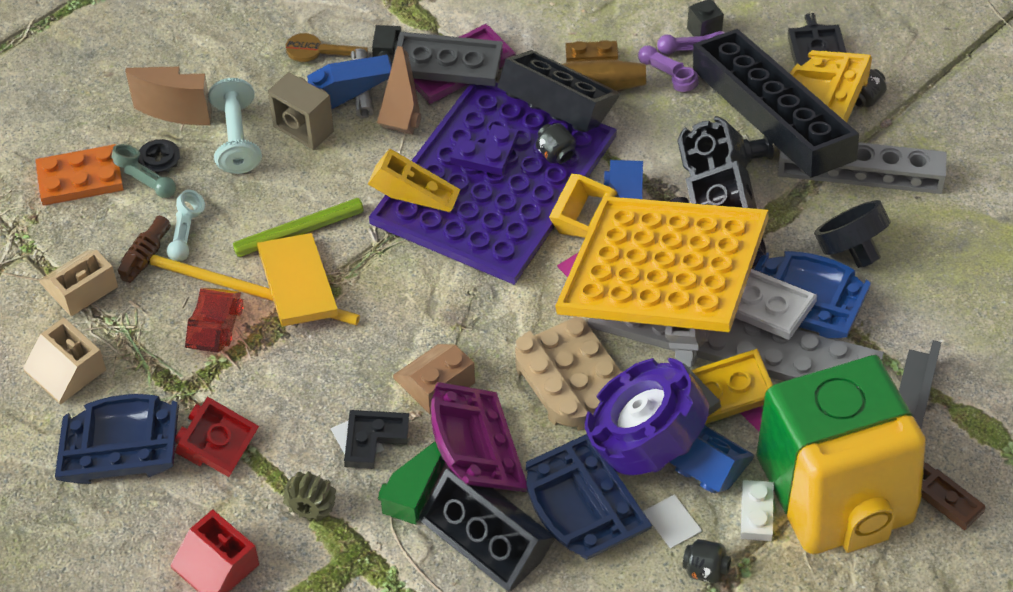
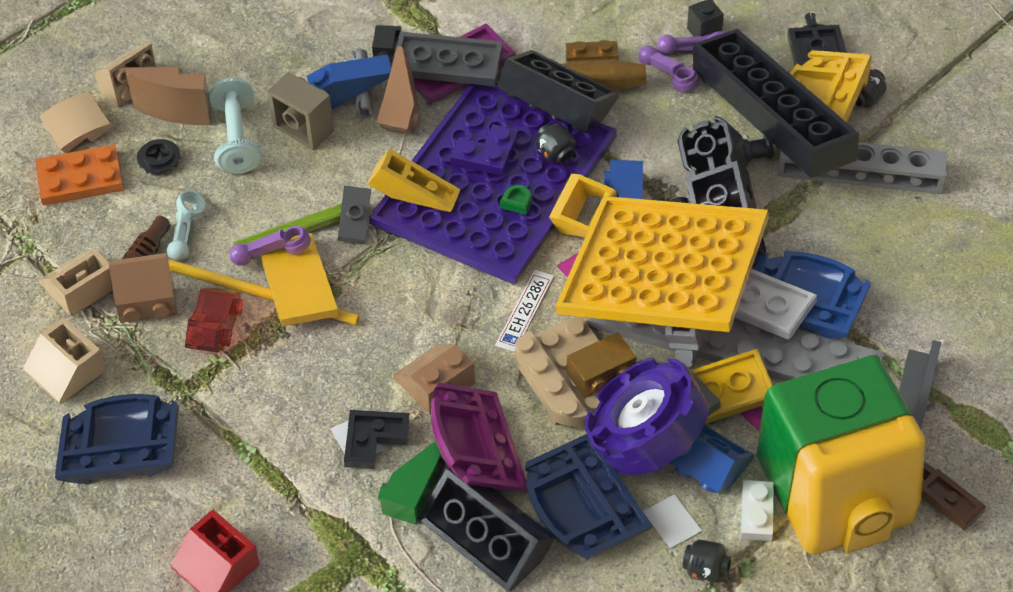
(75, 121): none -> tan slope
(112, 78): none -> tan slope
(128, 156): sand green piece -> none
(143, 287): none -> medium nougat slope
(215, 436): red plate -> none
(242, 253): none -> medium lavender piece
(307, 47): pearl gold piece -> none
(309, 496): olive gear -> none
(354, 214): none -> dark grey plate
(517, 199): none -> green tile
(524, 310): none -> white sticker
(599, 363): none -> pearl gold brick
(854, 231): black piece -> none

